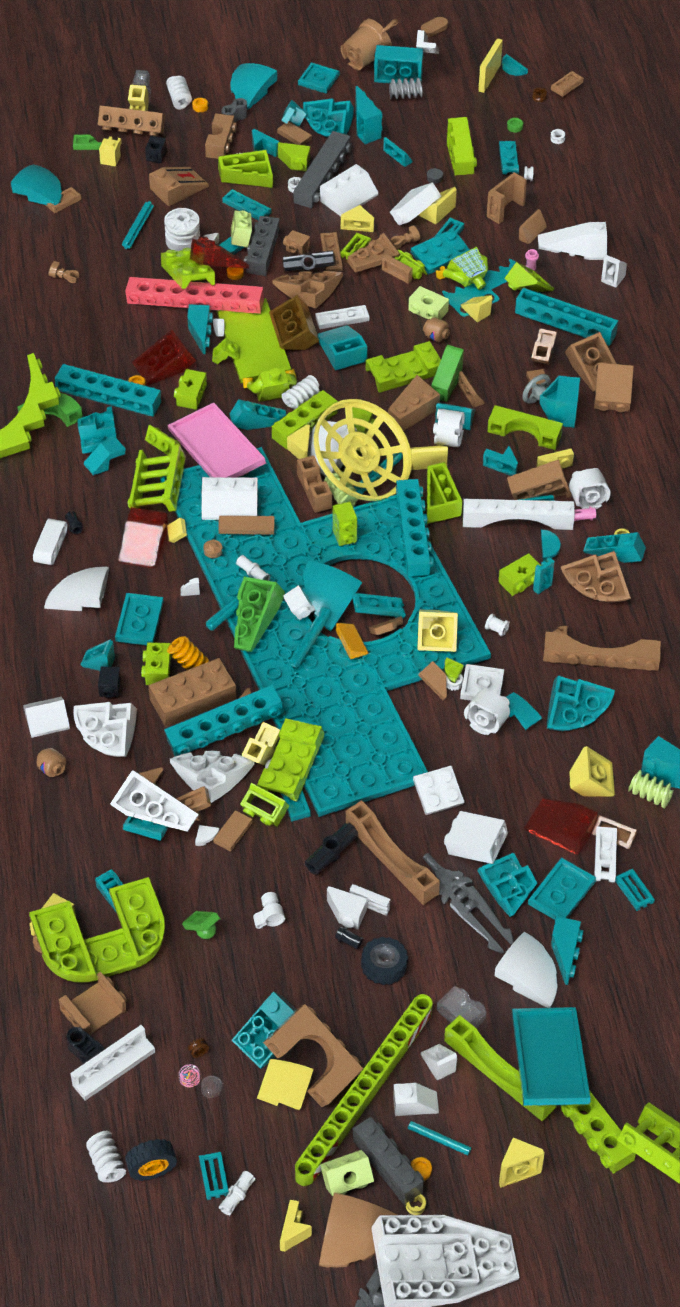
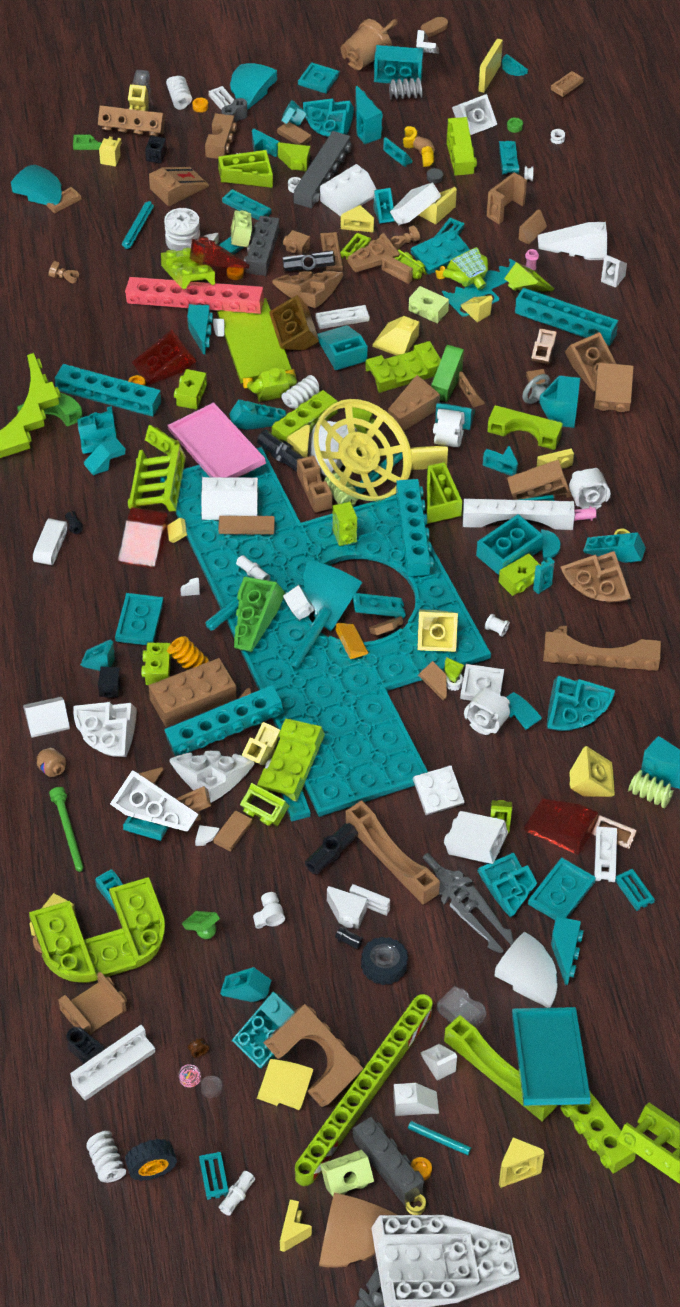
(59, 797): none -> bright green piece
(79, 590): white brick -> none
(212, 548): medium nougat tile -> none
(220, 99): none -> white tile
(225, 349): lime bracket -> none
(246, 985): none -> teal slope
(279, 449): none -> black piece
(383, 205): none -> teal slope
(398, 336): none -> light yellow slope
(422, 144): none -> yellow piece
(436, 329): medium nougat head -> none
(478, 113): none -> white slope
(502, 810): none -> lime slope
(509, 543): none -> teal brick
(539, 91): reddish brown bush -> none

